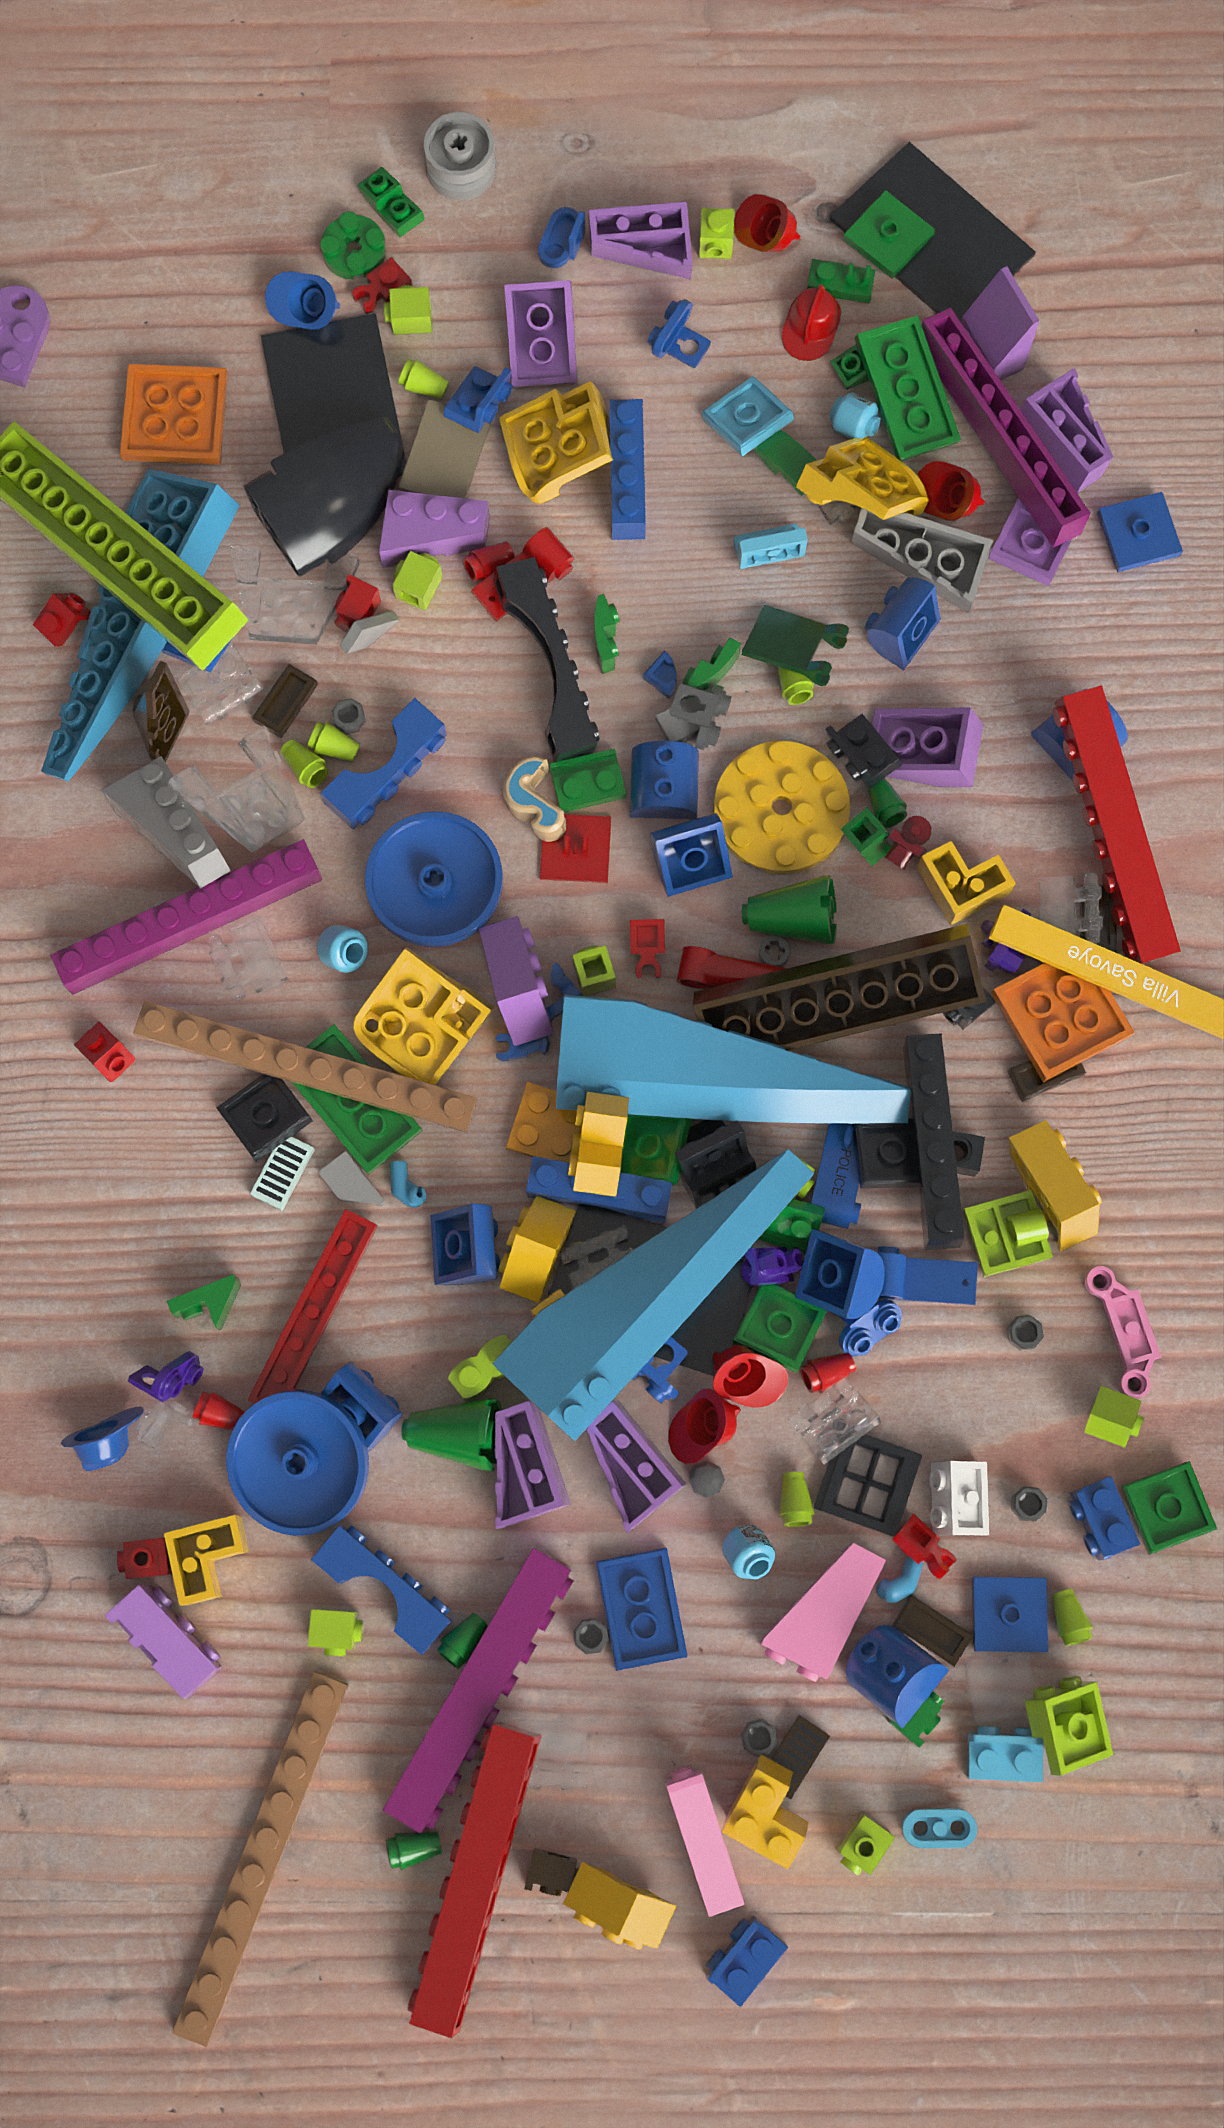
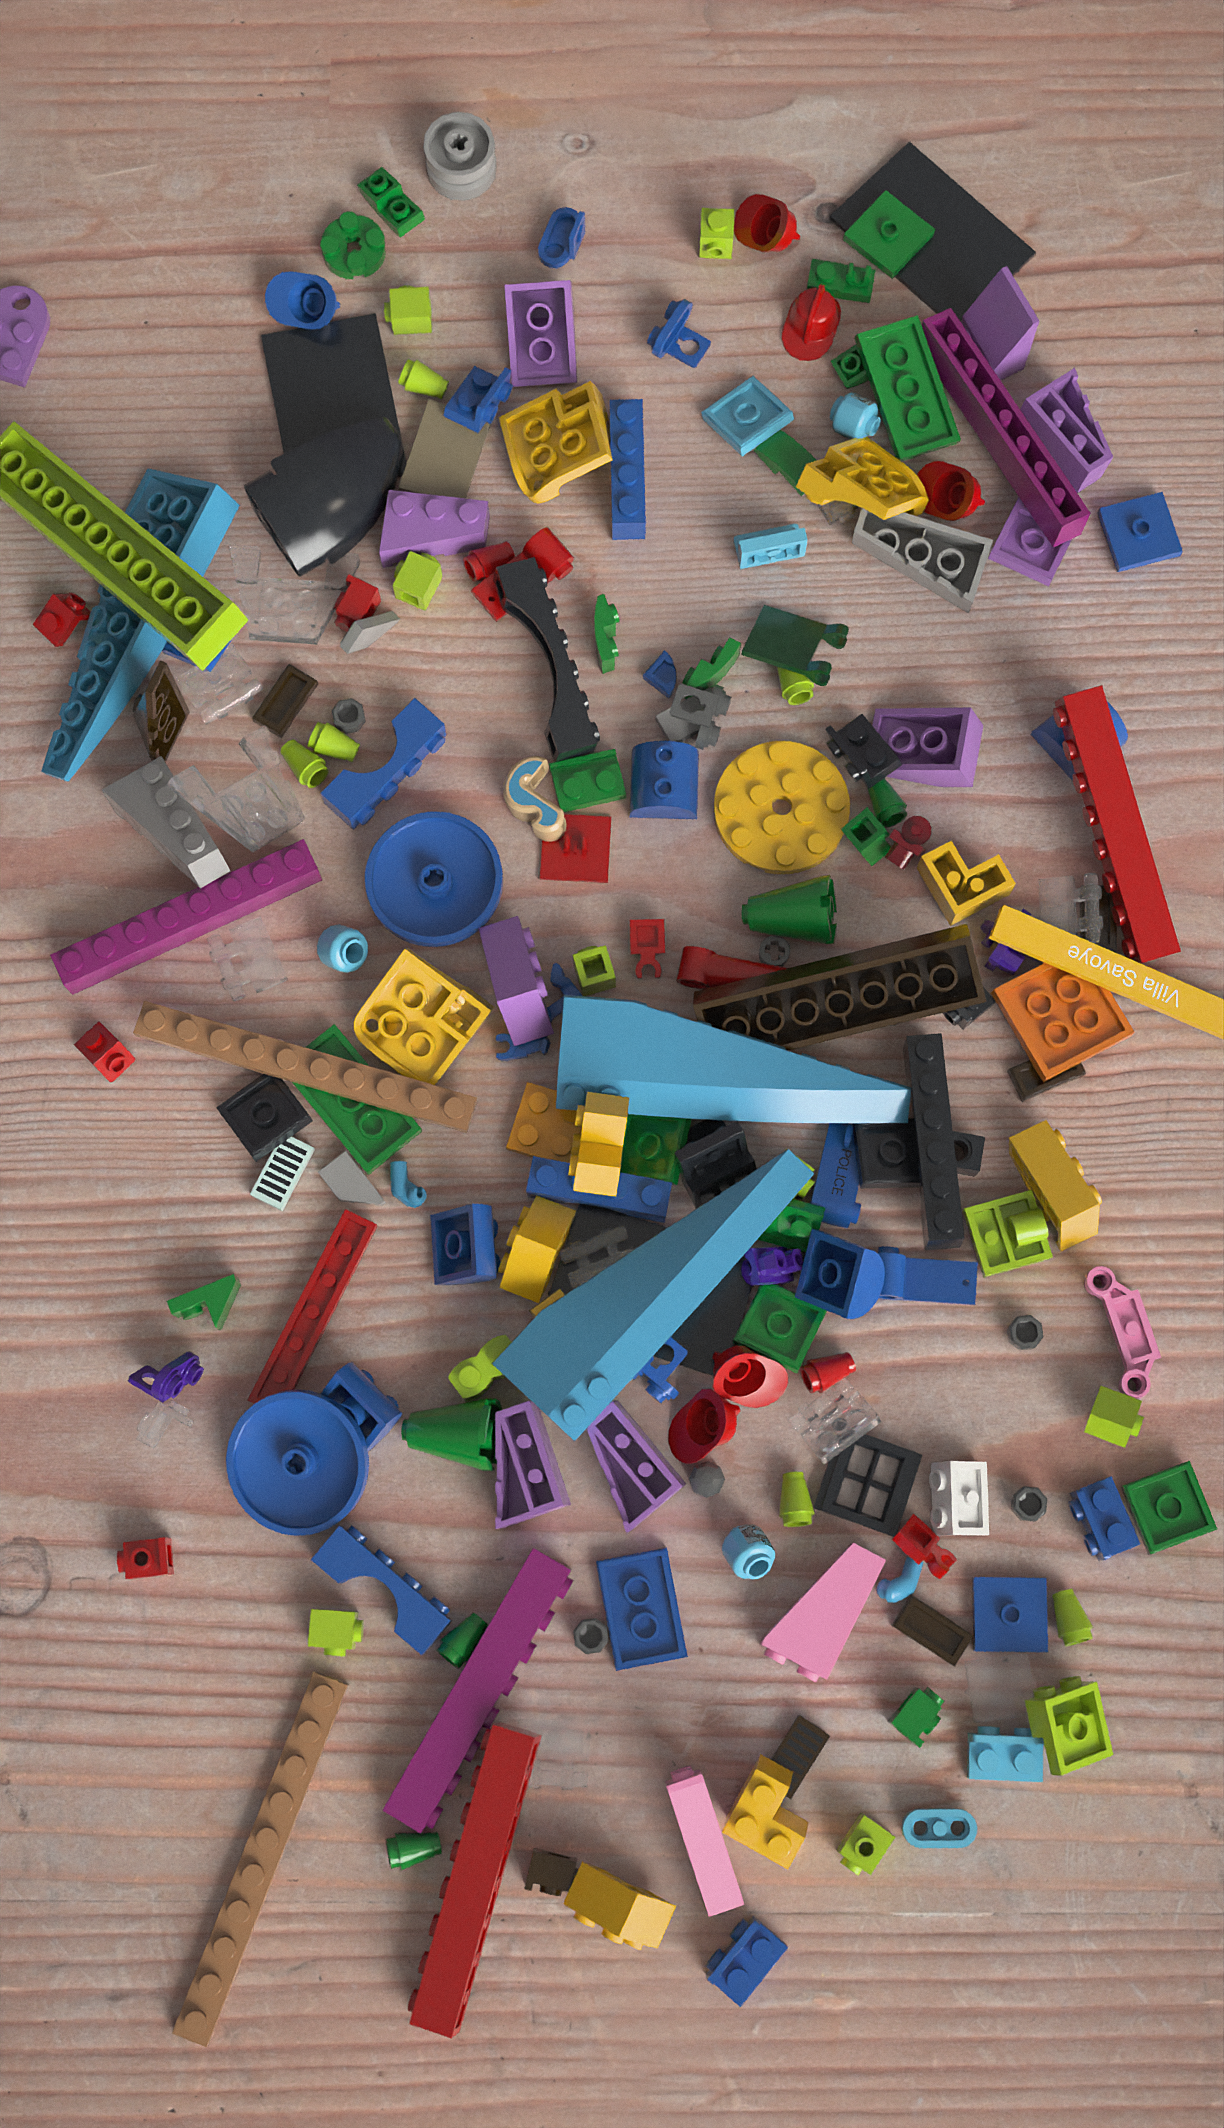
(103, 1442): blue piece -> none
(166, 1639): medium lavender wedge -> none
(174, 414): orange plate -> none
(194, 1552): yellow brick -> none
(216, 1411): red cone -> none
(380, 280): red plate -> none
(644, 237): medium lavender wedge -> none
(691, 854): blue brick -> none
(759, 1737): dark grey tile -> none
(869, 1329): blue bracket -> none
(893, 1672): blue brick -> none
(905, 621): blue brick -> none

